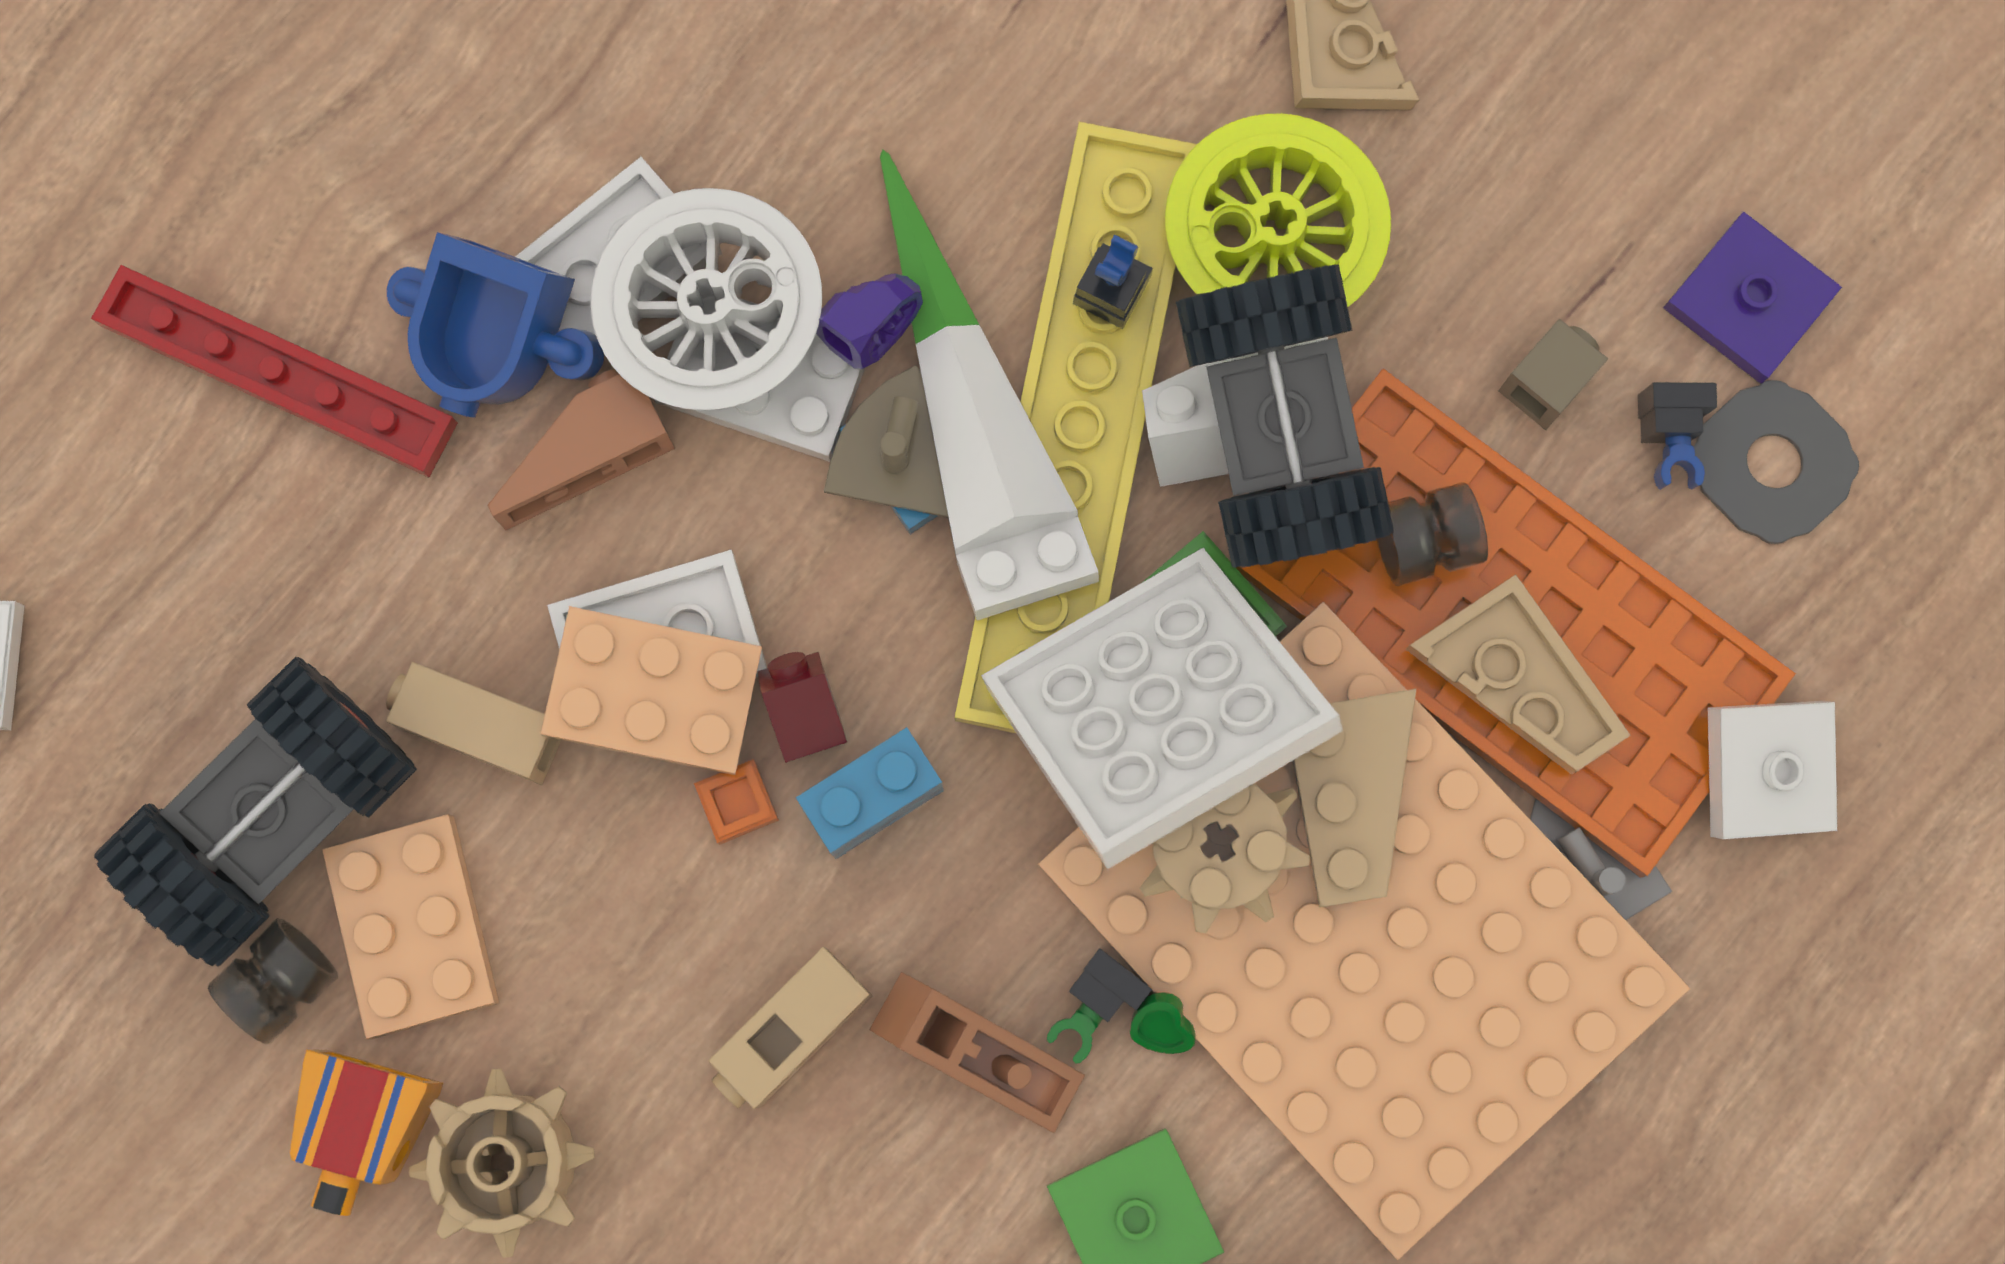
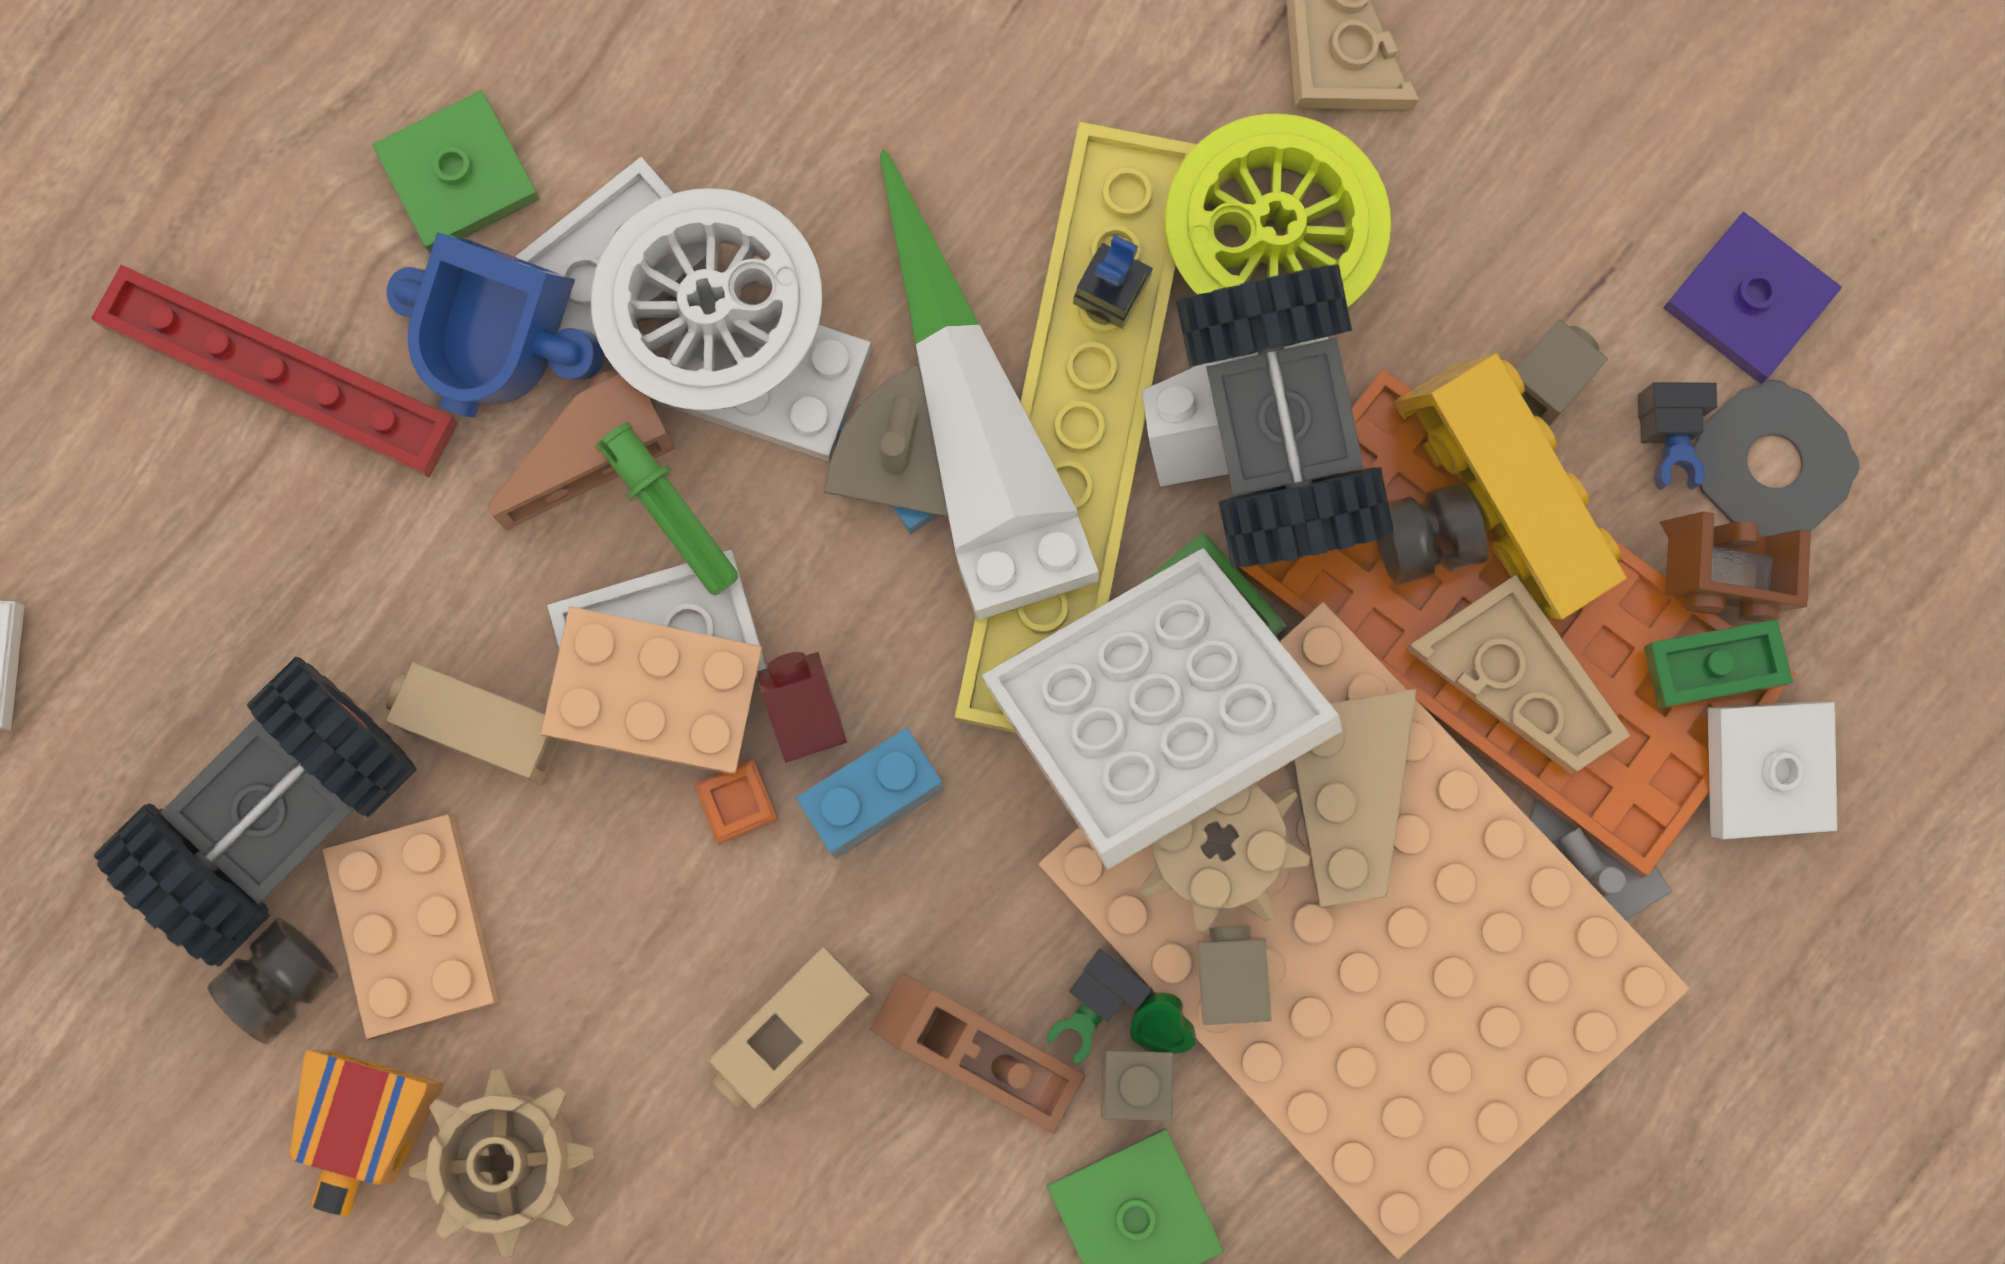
(456, 170): none -> bright green plate
(650, 485): none -> bright green axle
(869, 318): dark purple rock -> none
(1137, 1085): none -> dark tan brick
(1233, 977): none -> dark tan brick
(1507, 458): none -> yellow wedge
(1718, 664): none -> green plate
(1736, 567): none -> dark orange window

